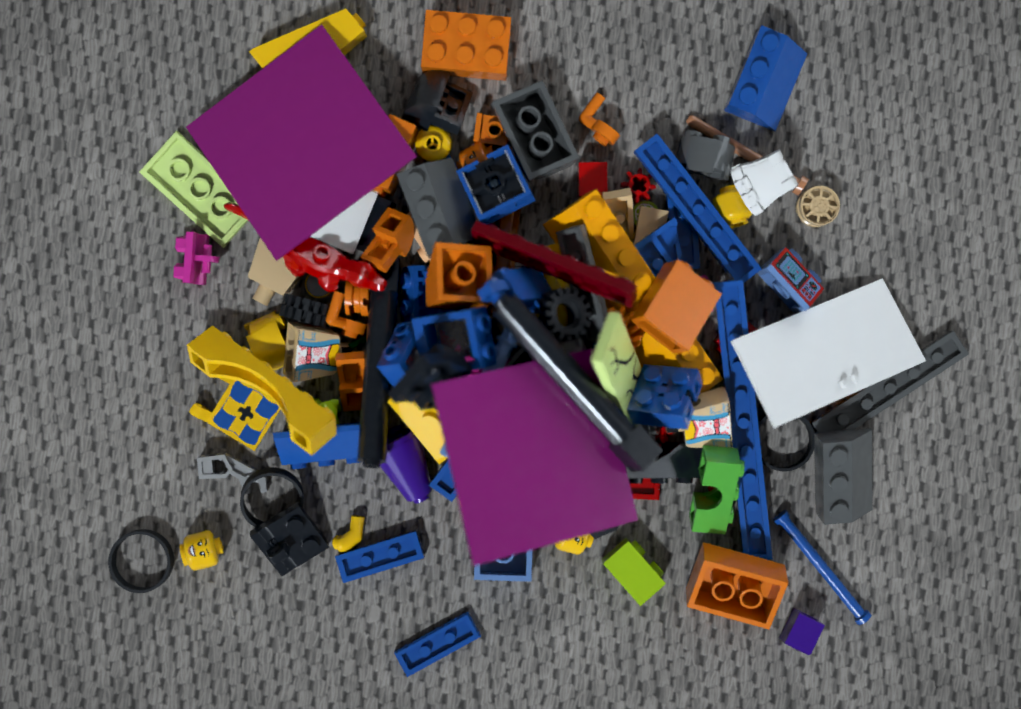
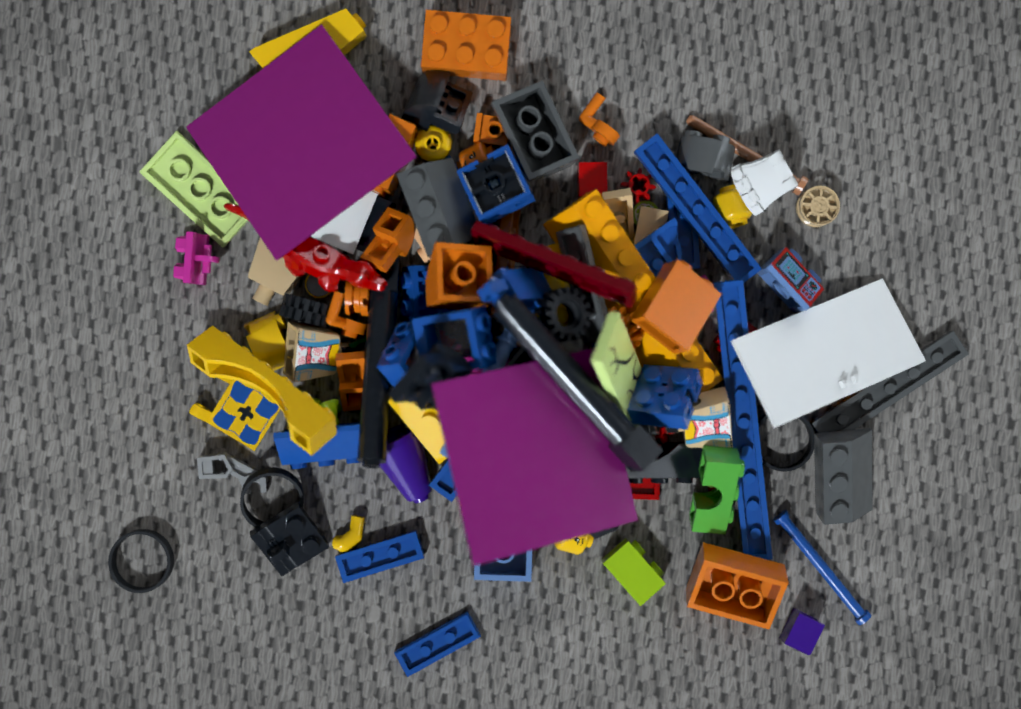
(201, 550): yellow head -> none
(766, 78): blue slope -> none

